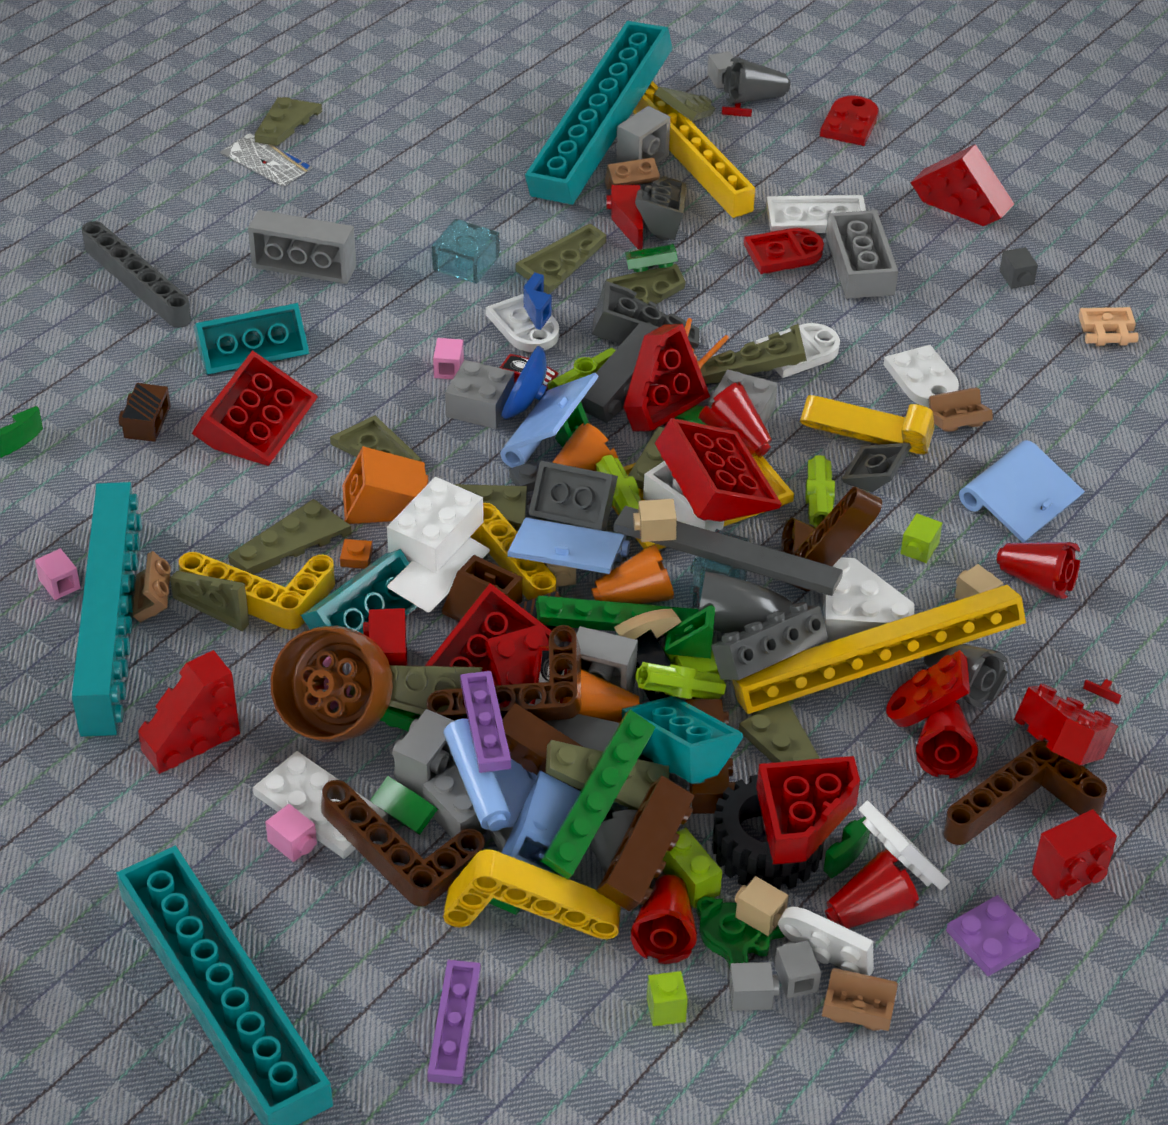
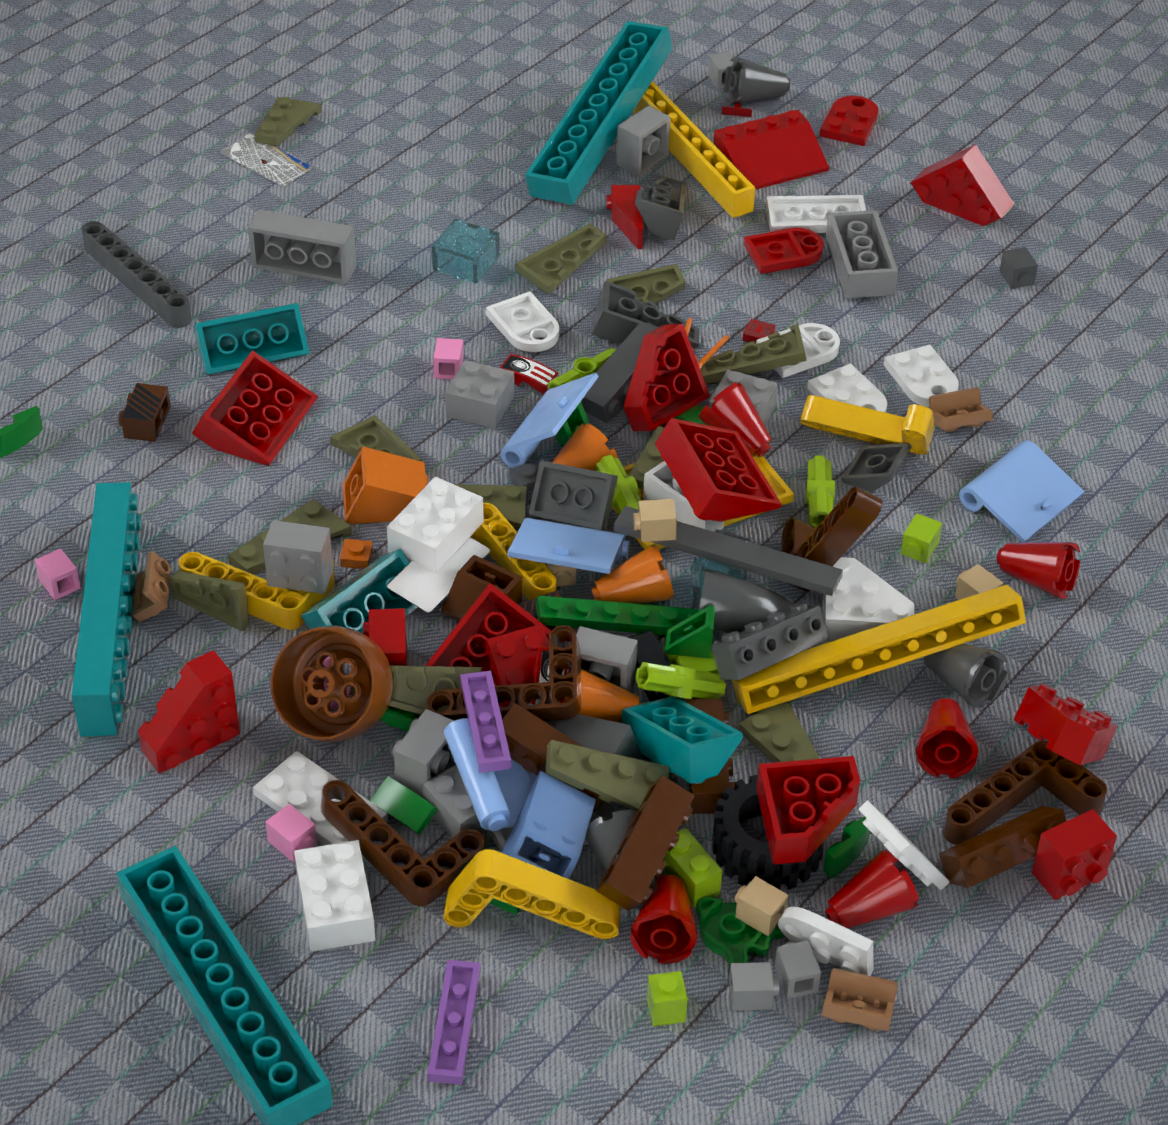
(298, 556): none -> light grey brick
(334, 896): none -> white brick
(528, 385): blue dish -> none
(536, 302): blue slope -> none
(598, 794): green plate -> none
(631, 172): medium nougat bracket -> none
(657, 621): tan slope -> none
(661, 256): green plate -> none
(688, 104): olive wing -> none
(757, 330): none -> red tile
(772, 149): none -> red slope
(848, 386): none -> white plate
(930, 690): red plate -> none
(993, 935): medium lavender plate -> none
(999, 847): none -> reddish brown brick
(1103, 690): red piece -> none
(1108, 320): light nougat plate -> none

